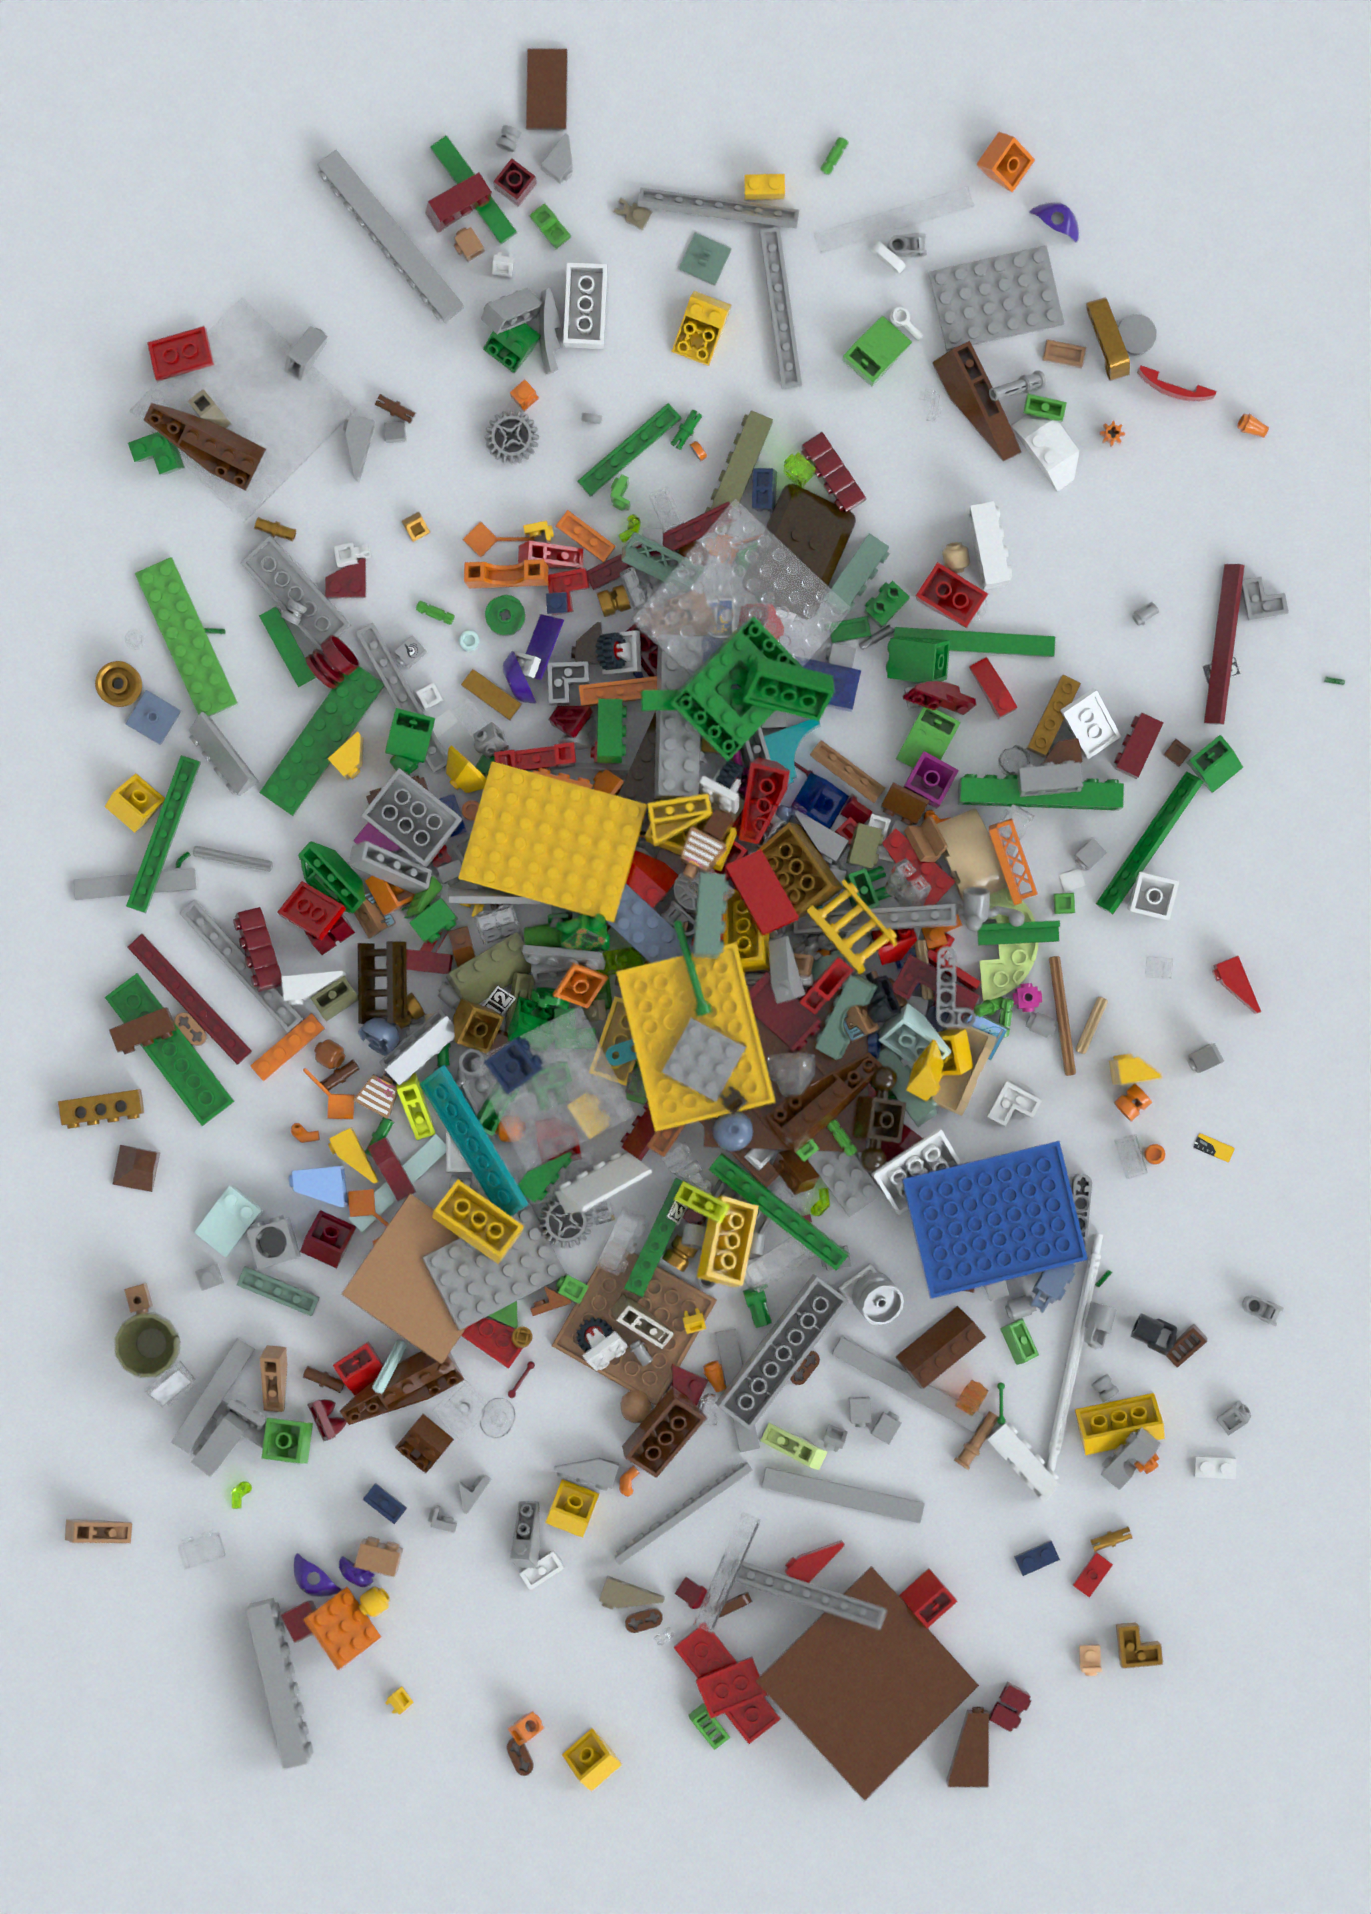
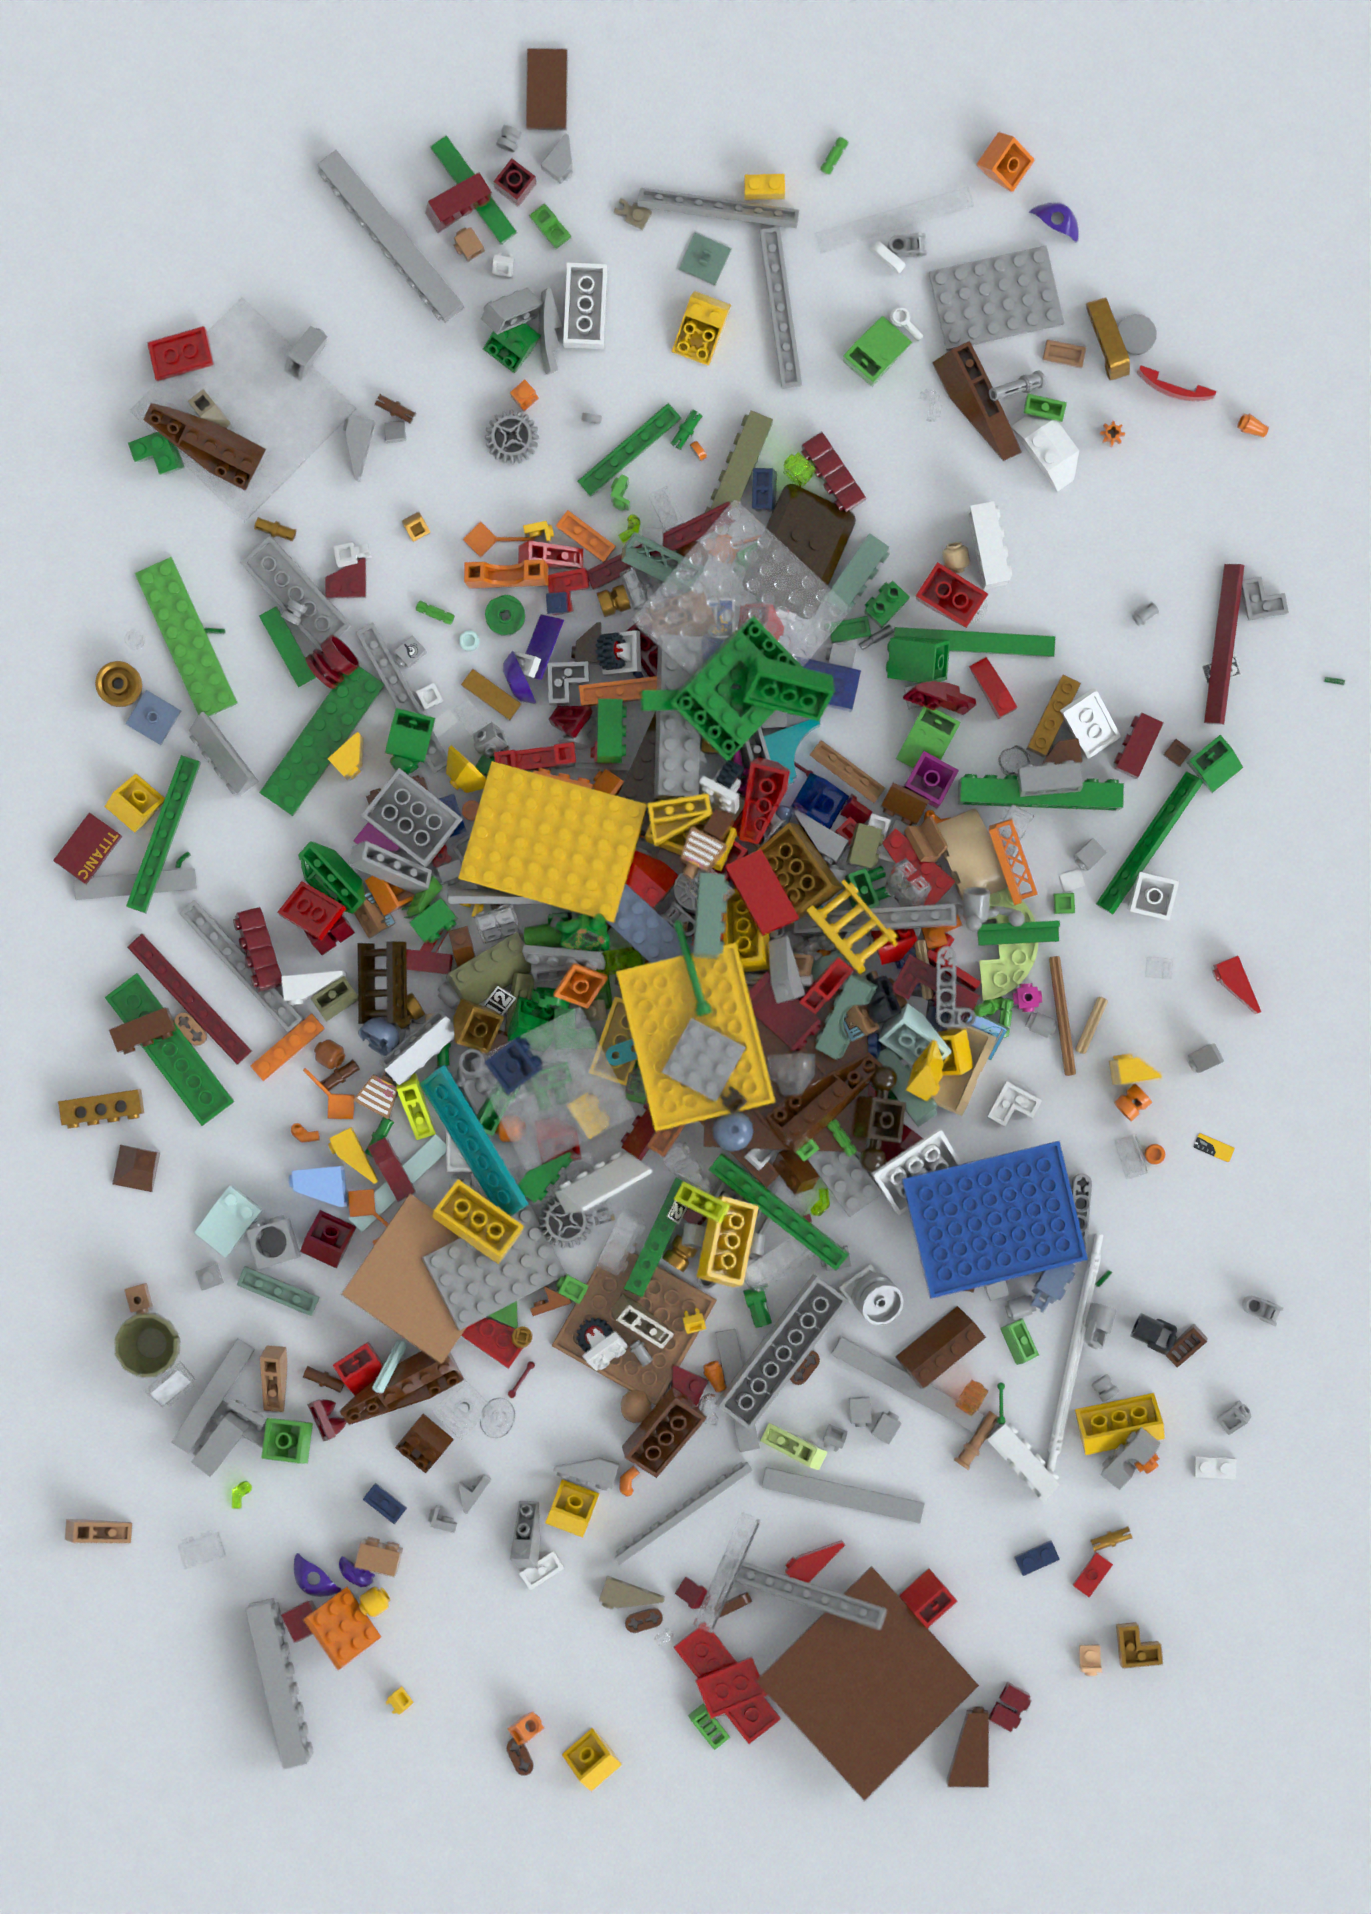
(87, 848): none -> dark red tile
(231, 858): light grey axle -> none

